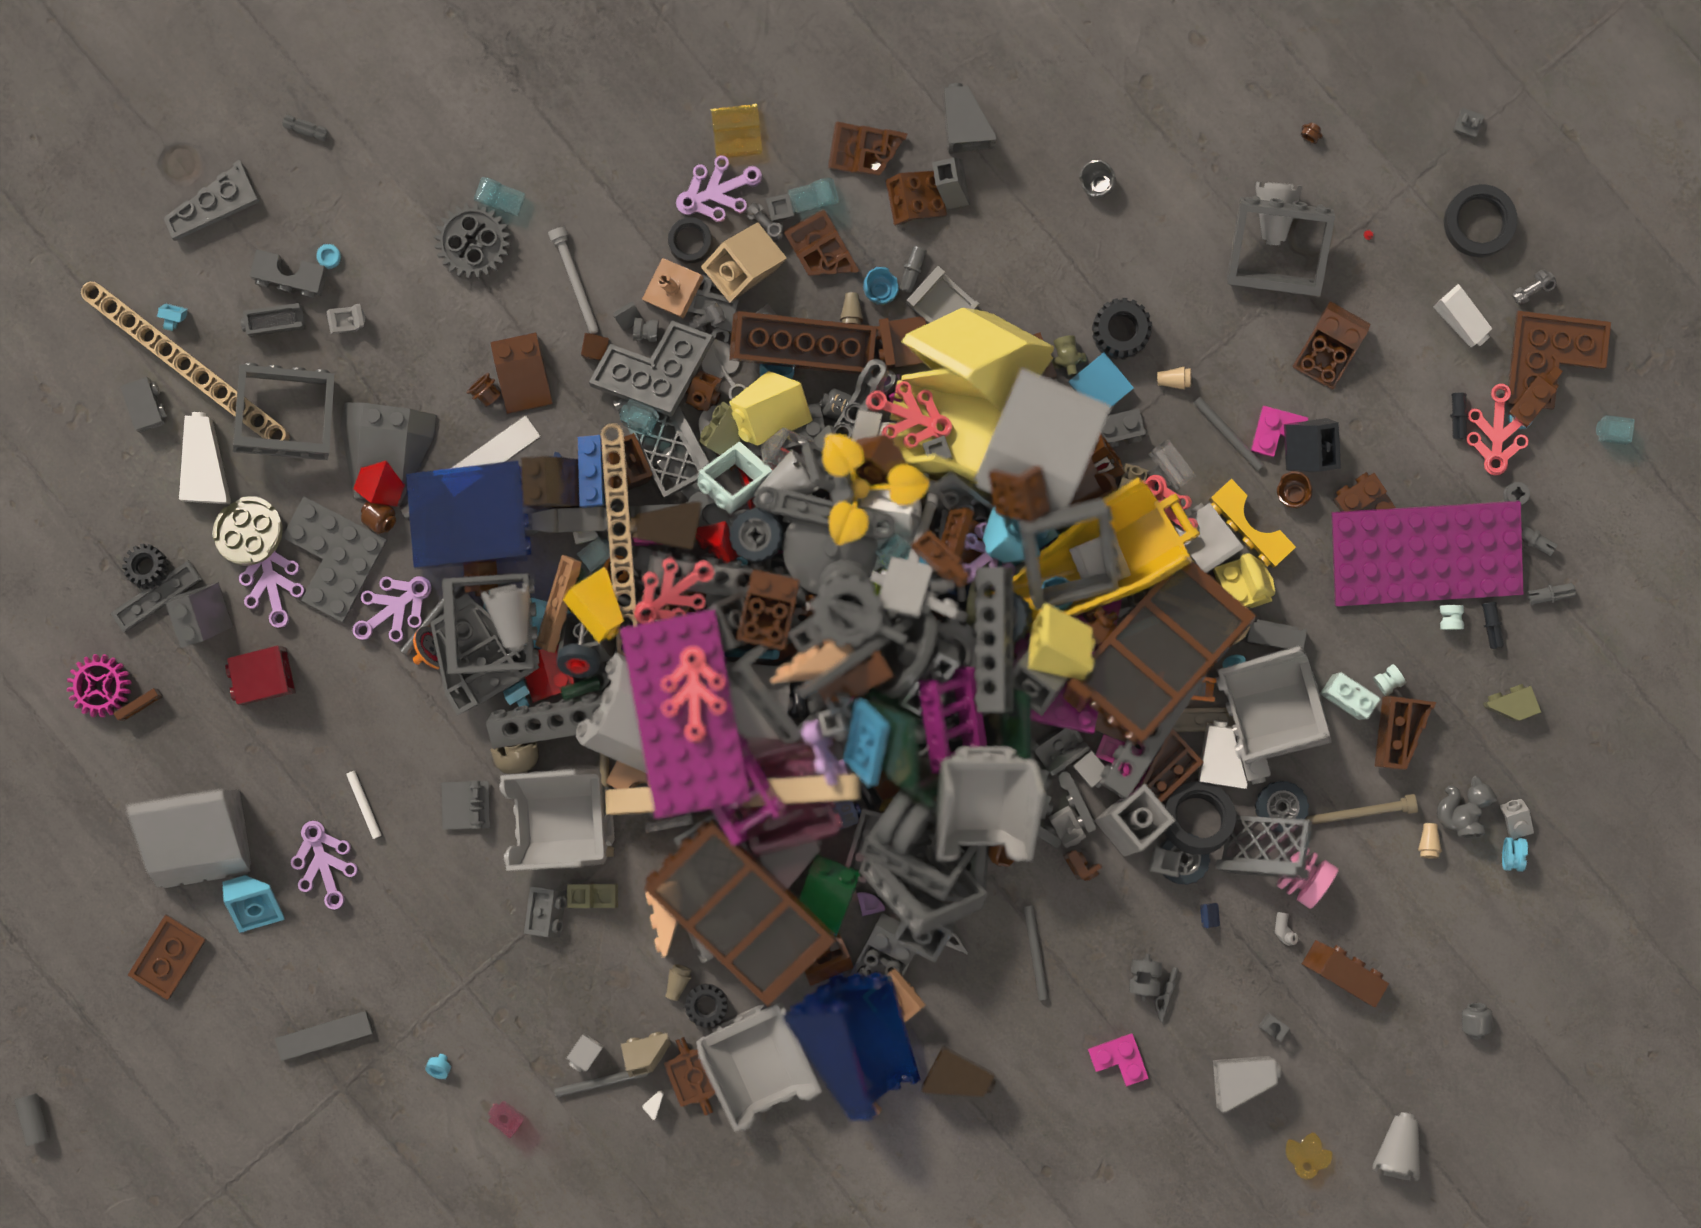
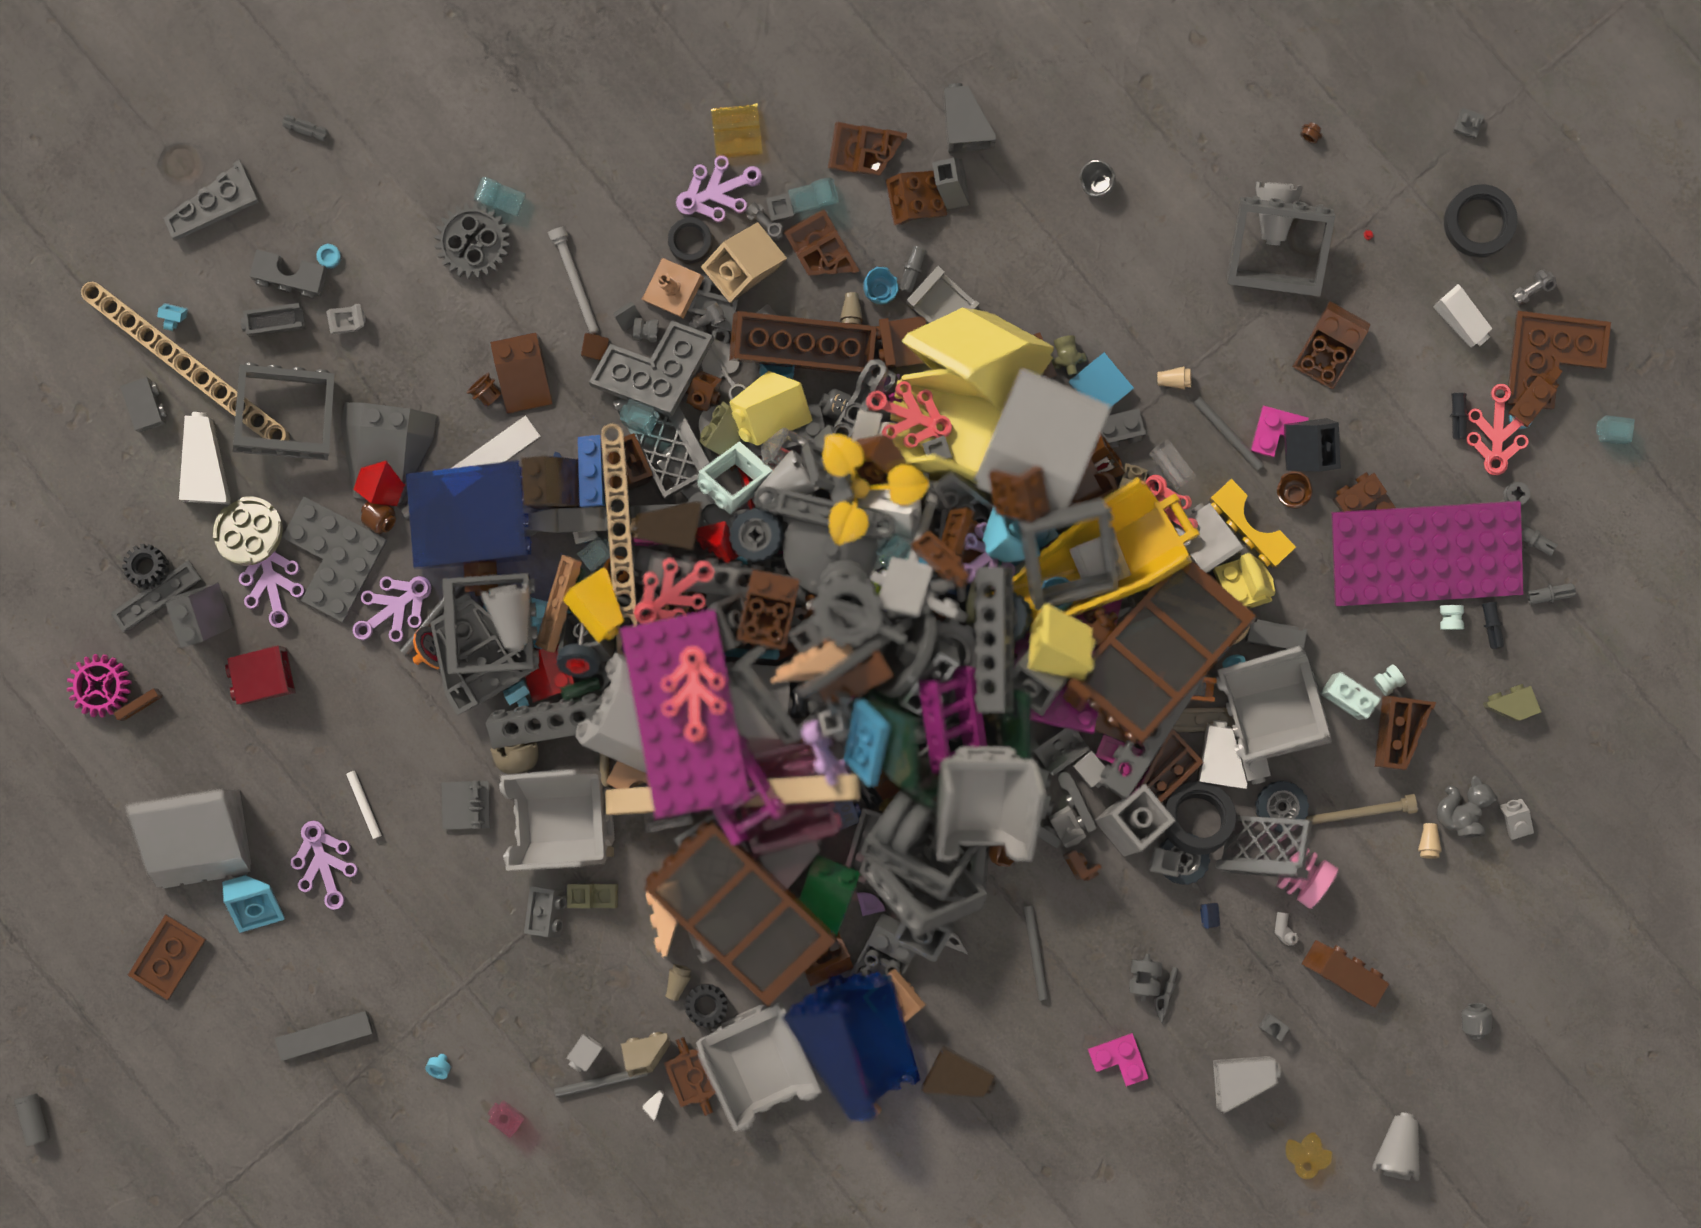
(1128, 309): black tyre -> none
(1514, 854): medium azure wheel -> none

